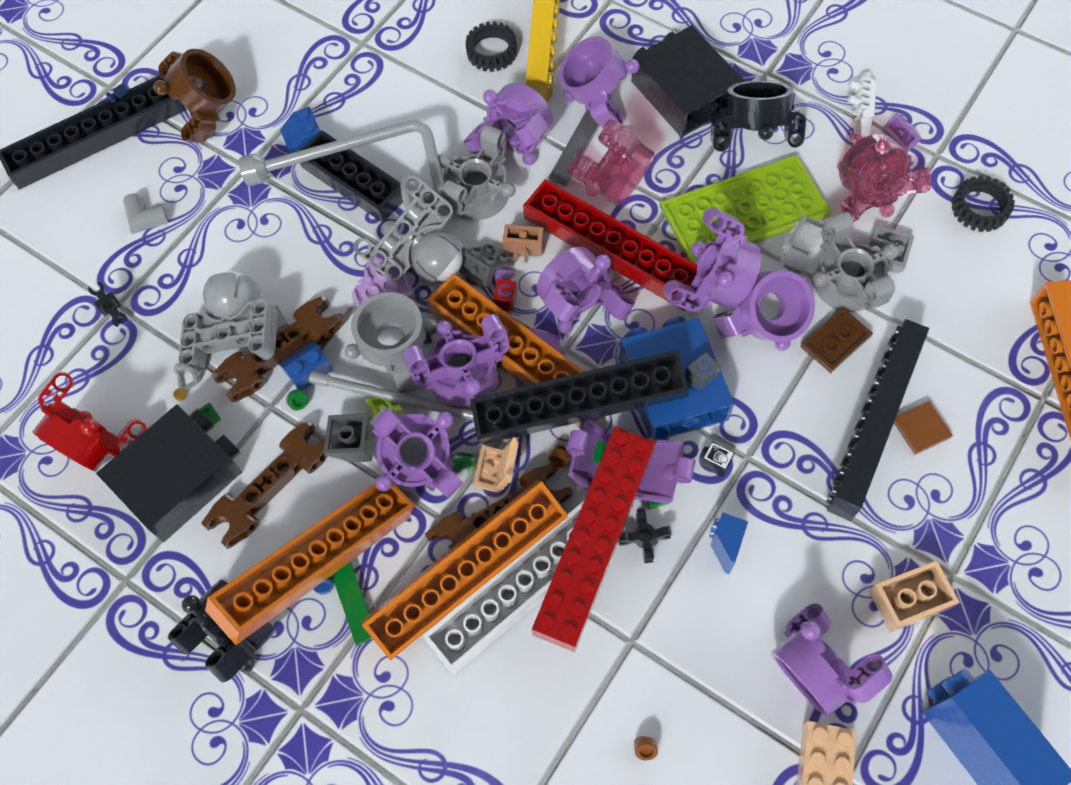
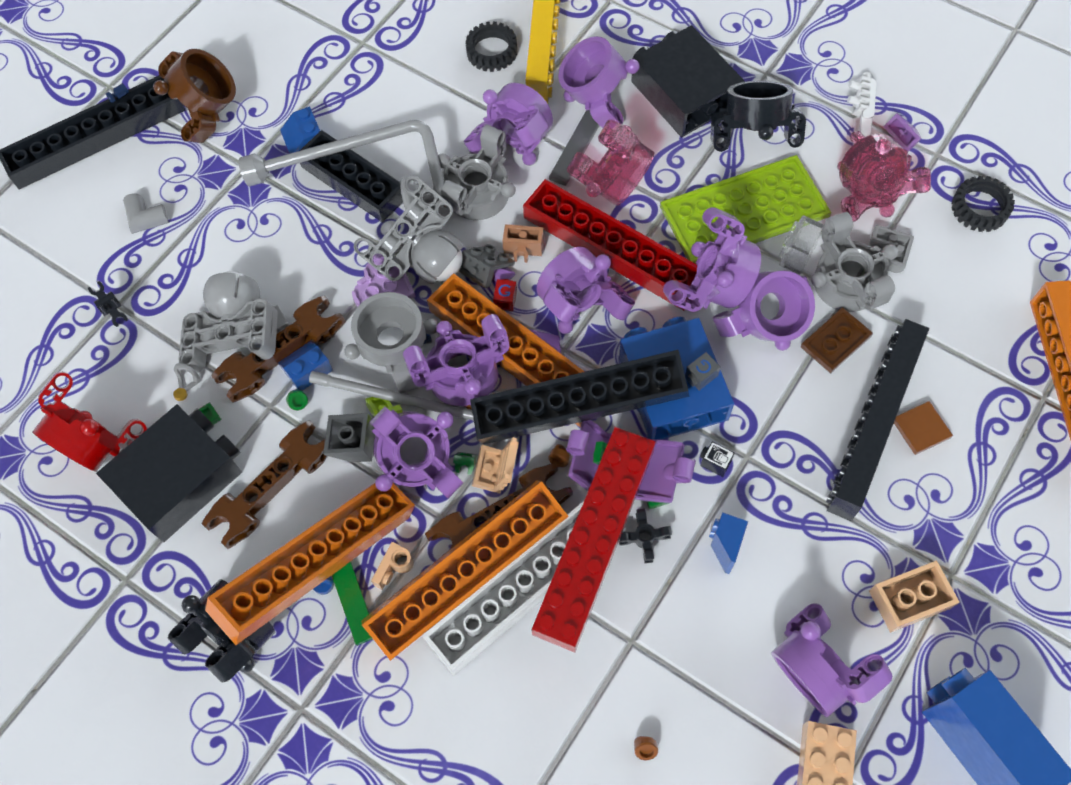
(389, 563): none -> light nougat plate

